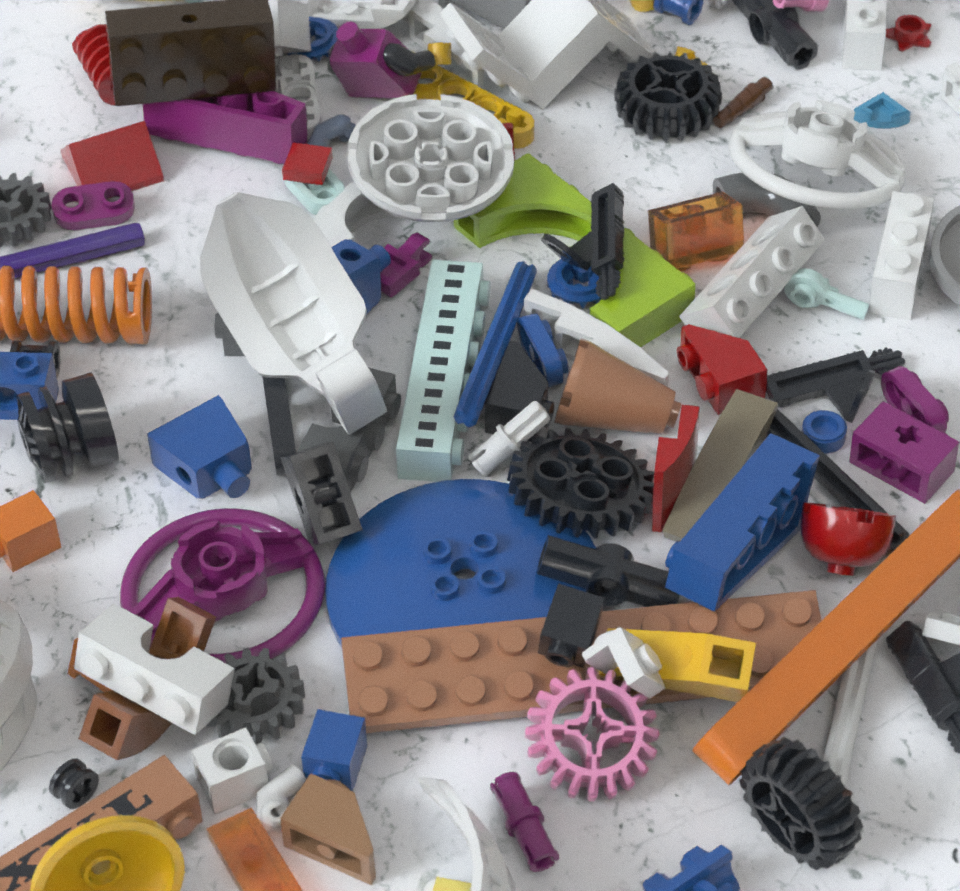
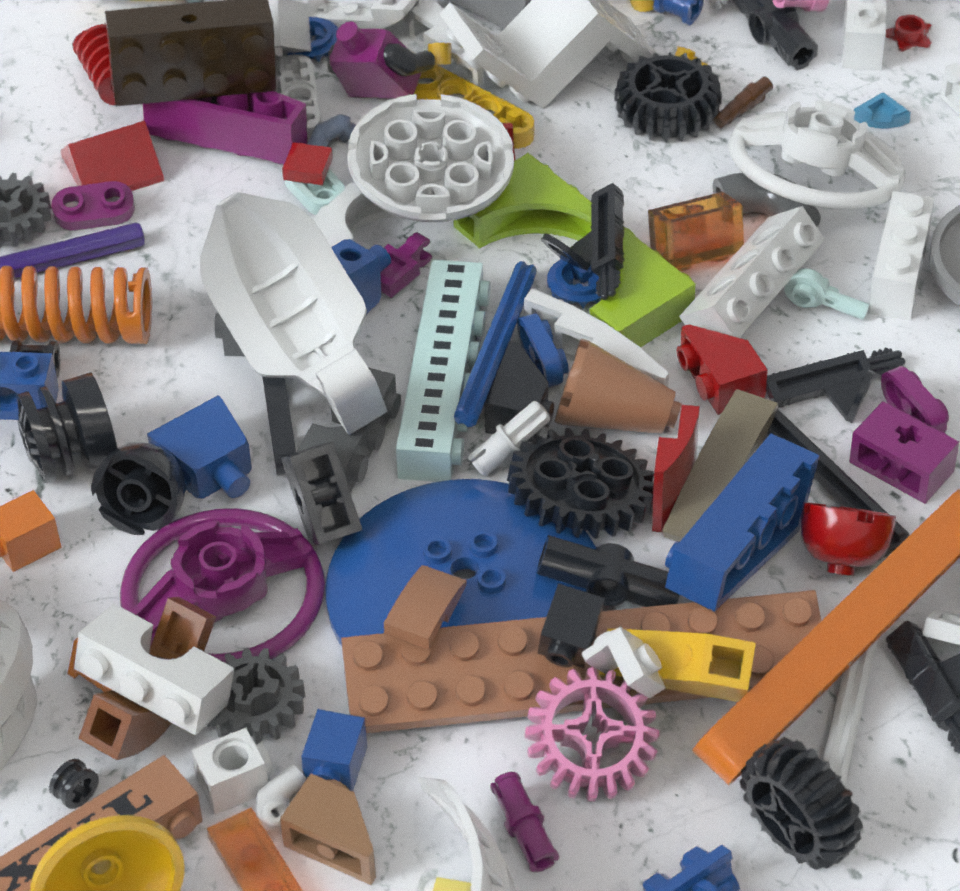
(139, 487): none -> black cylinder
(423, 606): none -> nougat slope
(825, 430): blue tile -> none

